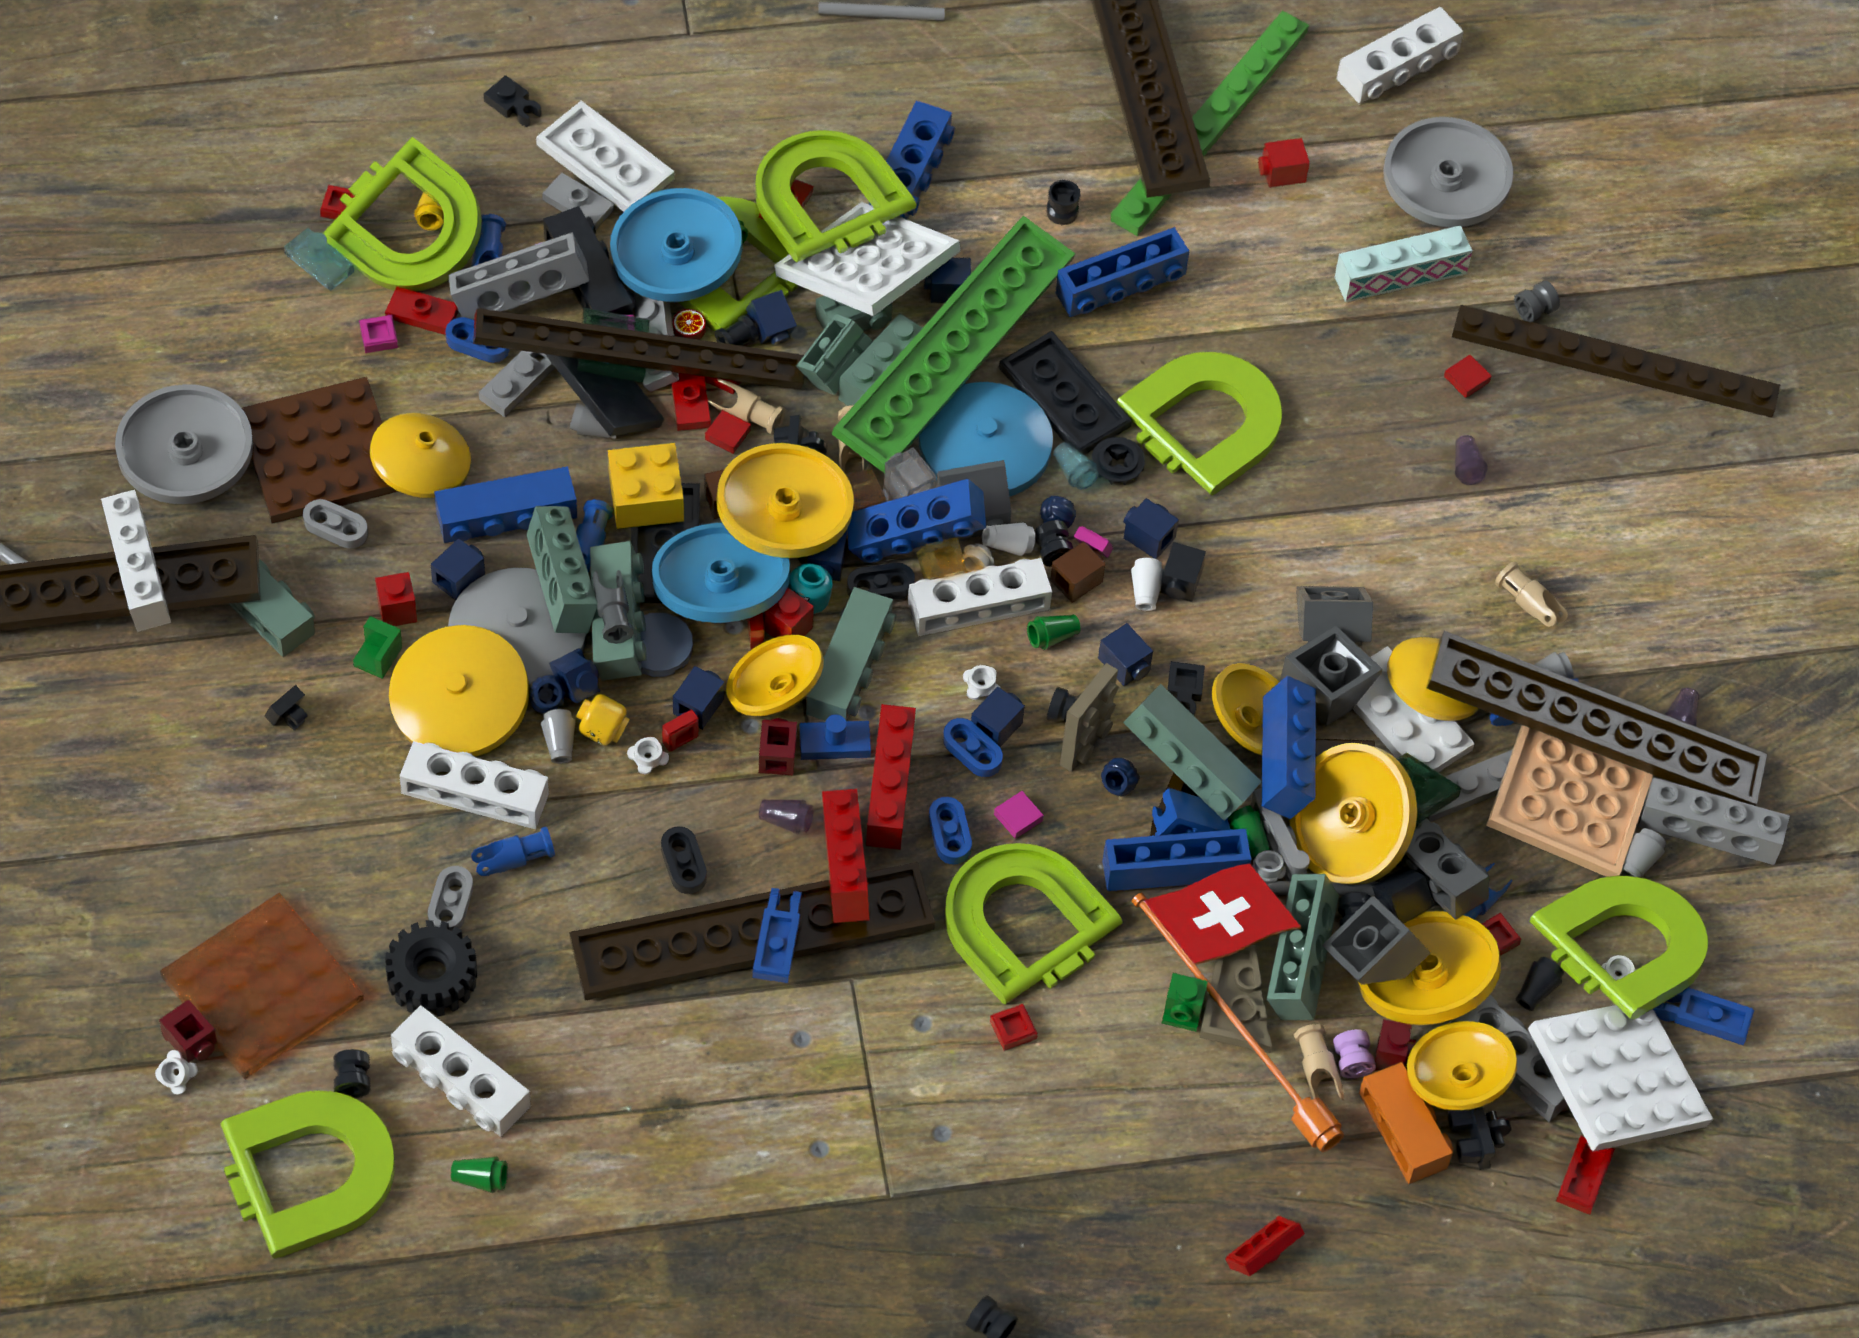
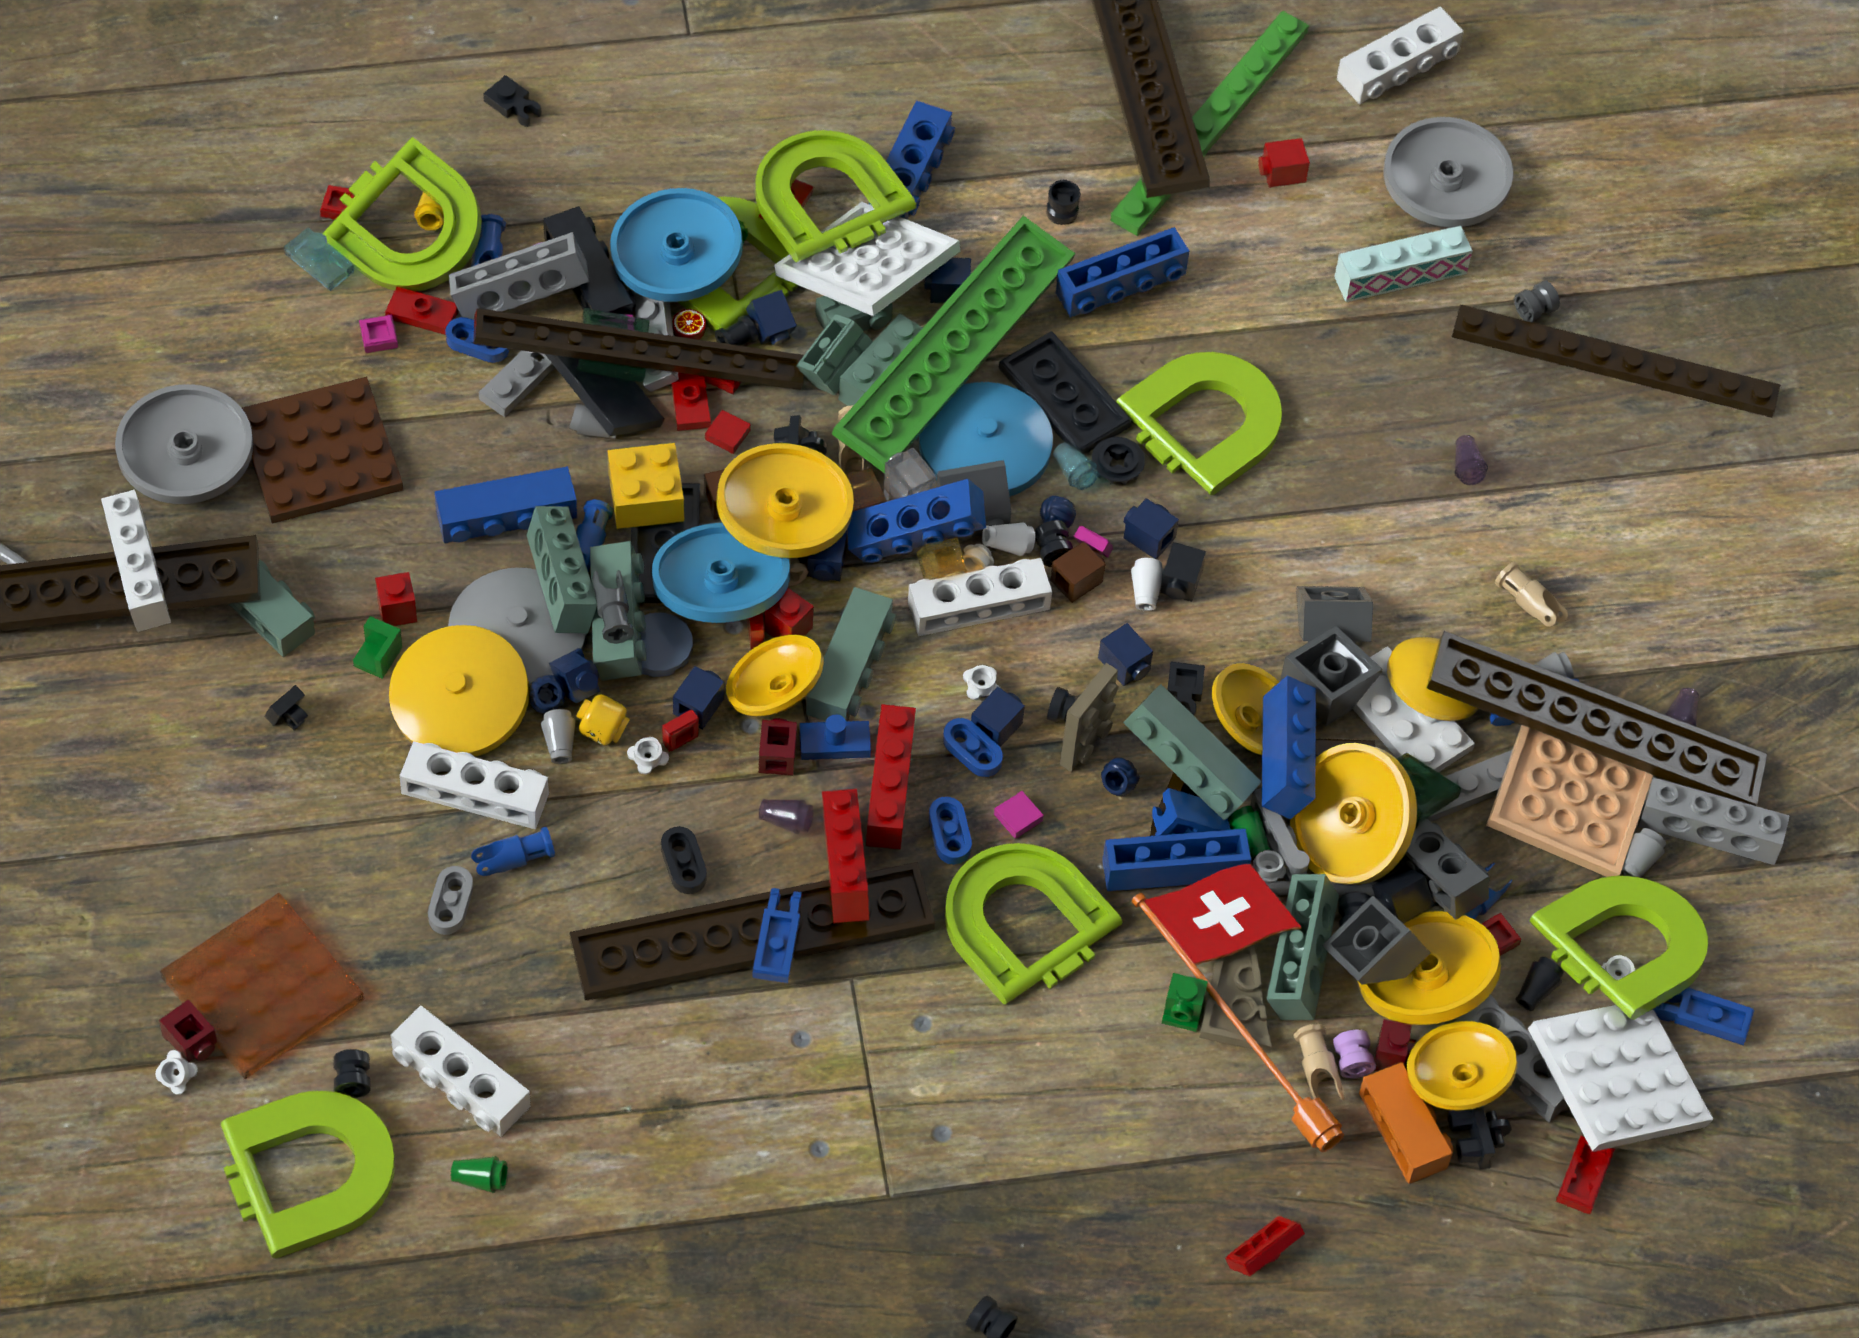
(337, 524): light grey plate -> none
(419, 454): yellow dish -> none
(431, 945): black tyre -> none
(457, 568): dark blue brick -> none
(567, 193): light grey plate -> none
(604, 156): white plate -> none
(753, 409): tan piece -> none
(812, 584): teal head -> none
(880, 580): black plate -> none
(881, 11): light grey bar -> none
(1013, 1027): red tile -> none
(1051, 630): green cone -> none
(1467, 376): red tile -> none

